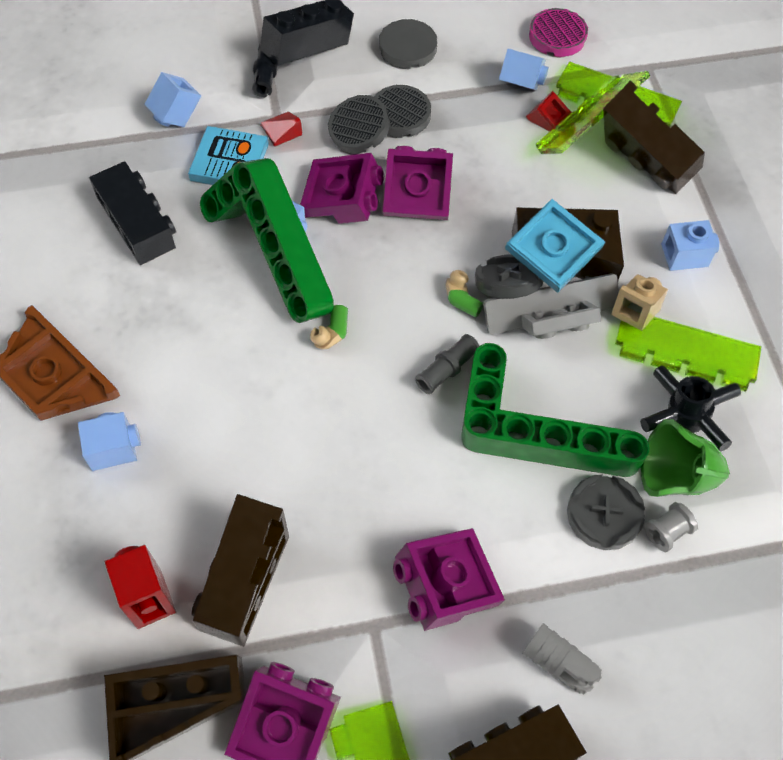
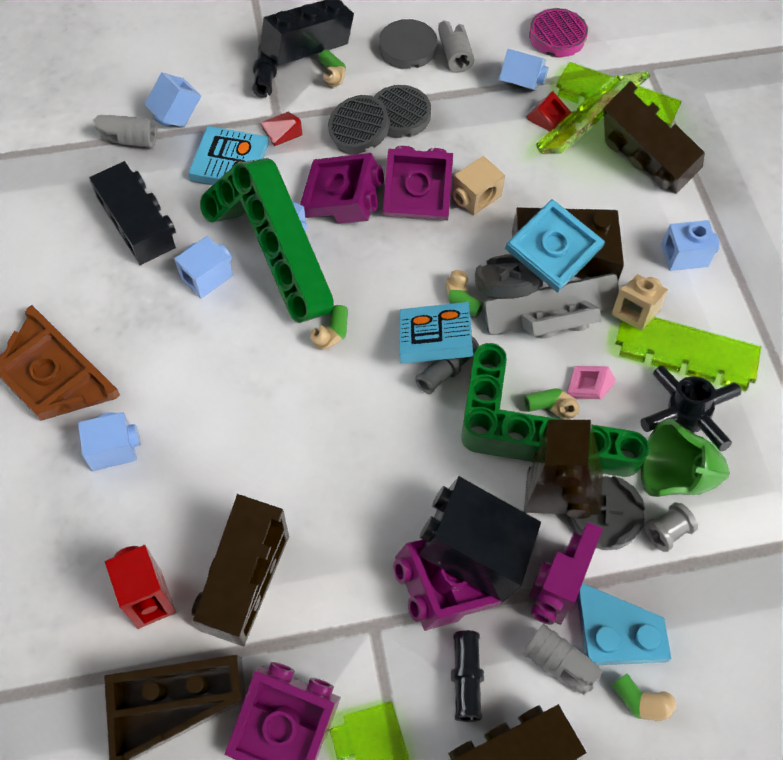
(127, 130): none -> light grey hinge
(204, 266): none -> light blue brick
(335, 68): none -> arm
(435, 333): none -> medium azure tile
(456, 46): none -> light grey hinge
(467, 676): none -> black pin
(478, 185): none -> tan brick
(479, 538): none -> black brick
(553, 400): none -> arm
(560, 582): none -> magenta plate
(565, 471): none -> dark brown wedge
(590, 382): none -> bright pink slope
(620, 631): none -> medium azure wing
(644, 704): none -> arm

